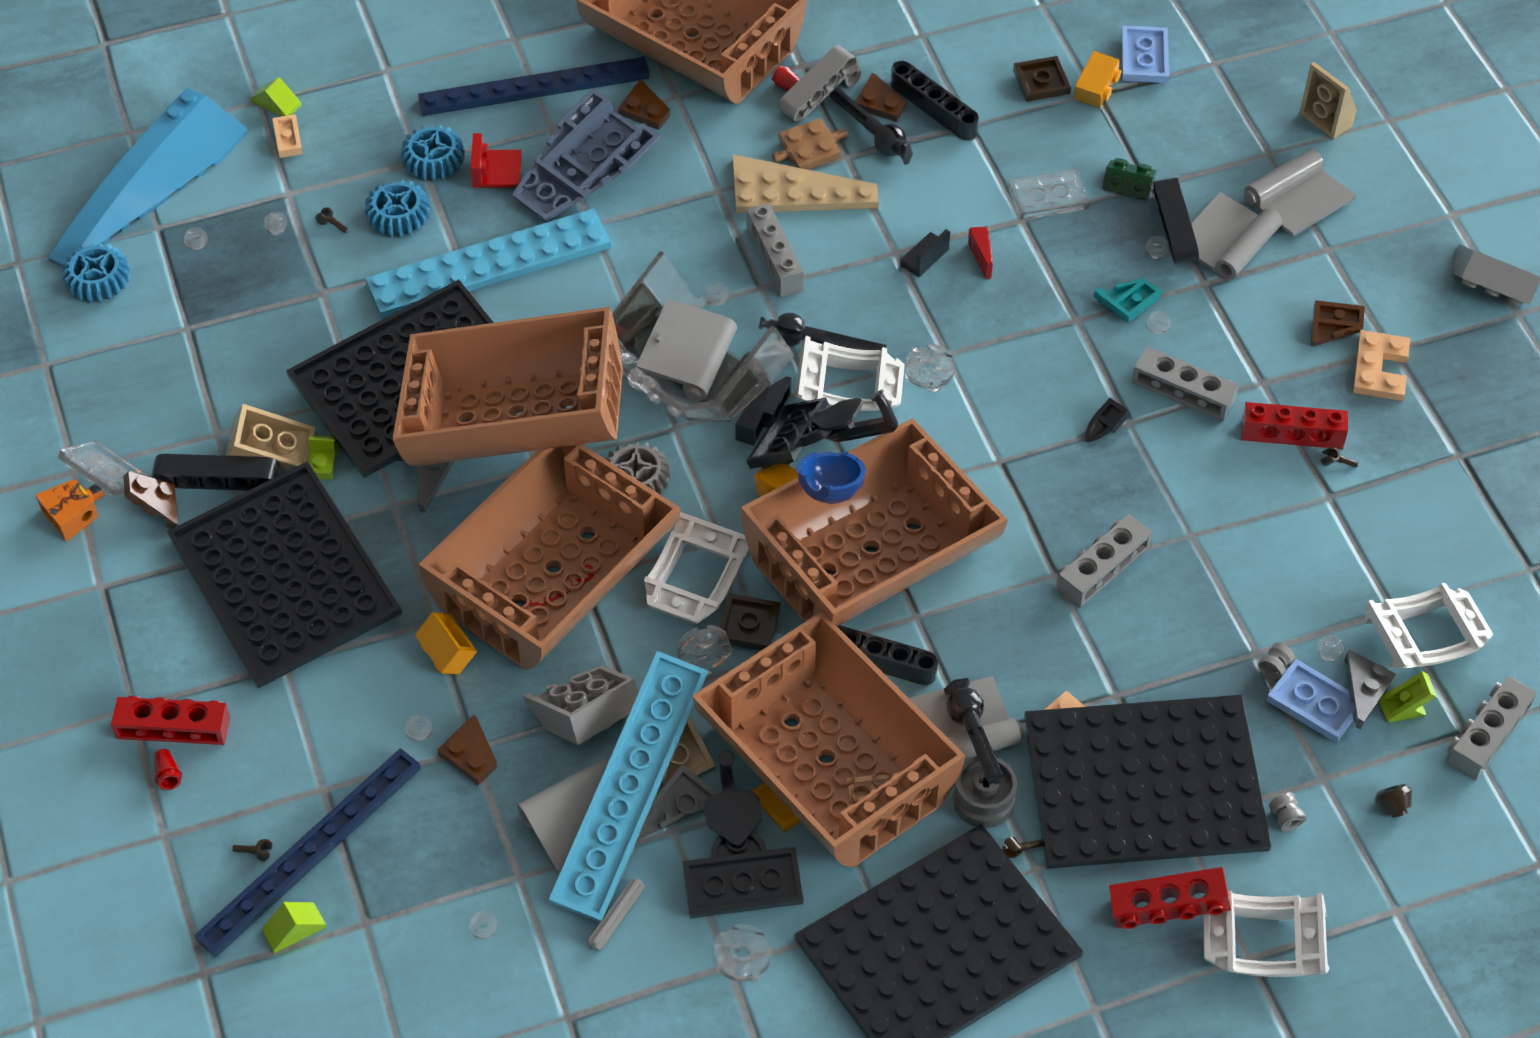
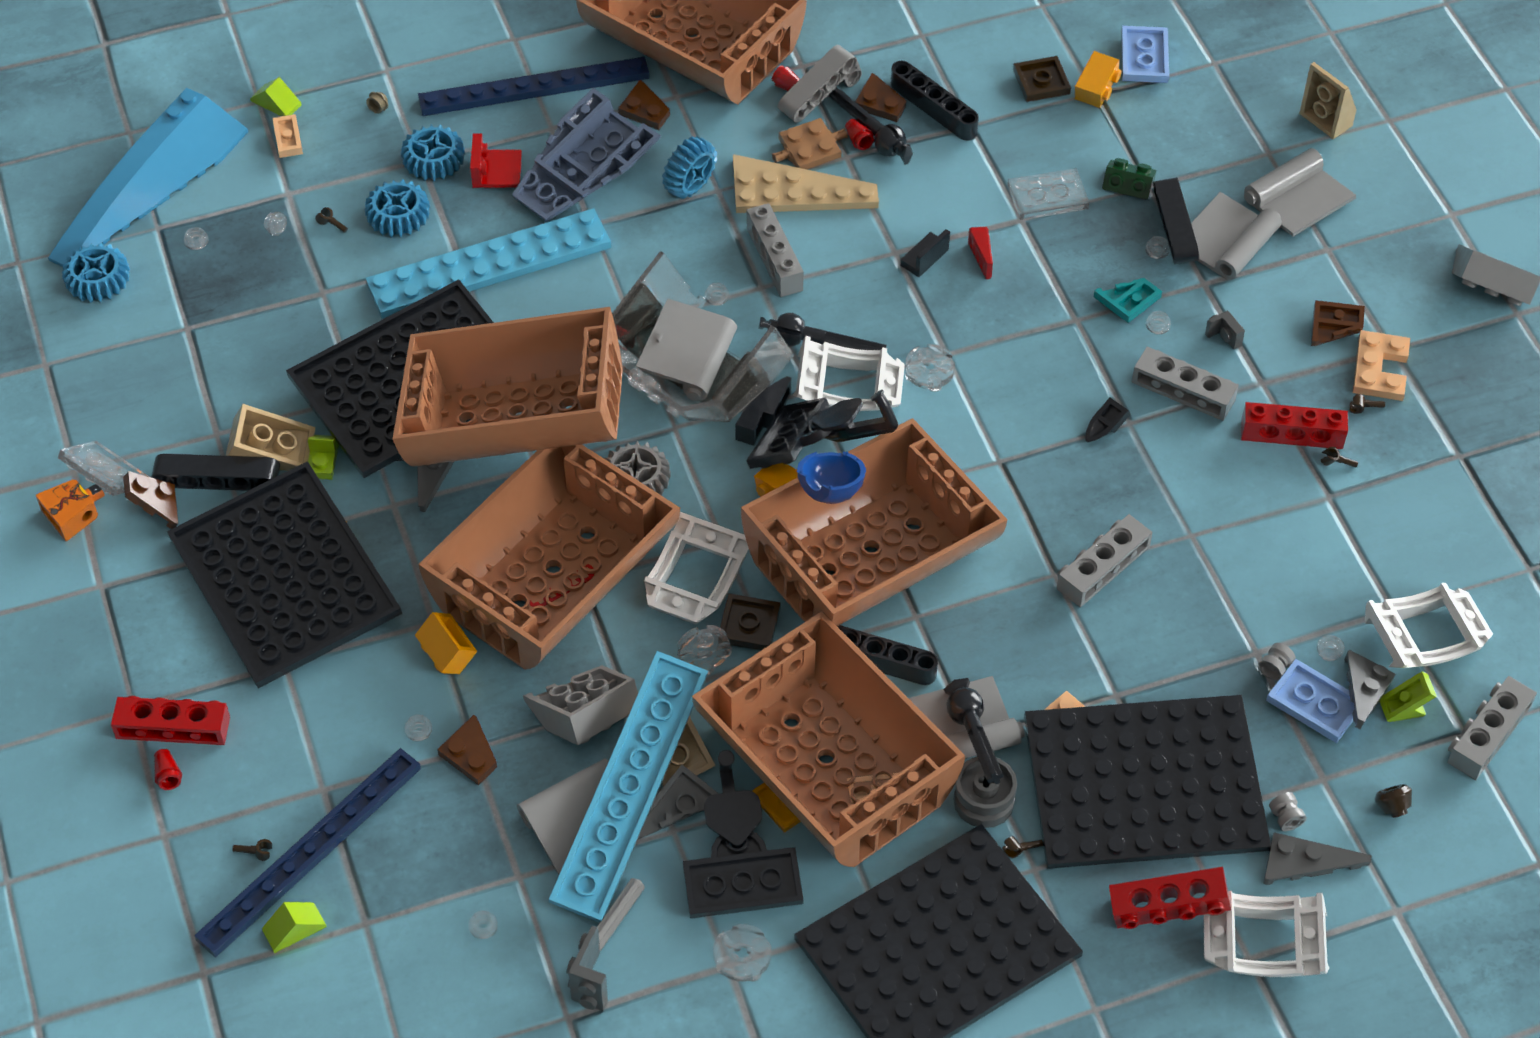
(377, 102): none -> dark tan plate
(585, 984): none -> dark grey bracket
(689, 167): none -> dark azure gear
(860, 136): none -> red cone
(1228, 328): none -> dark grey bracket
(1299, 857): none -> dark grey wing
(1359, 402): none -> dark brown hand

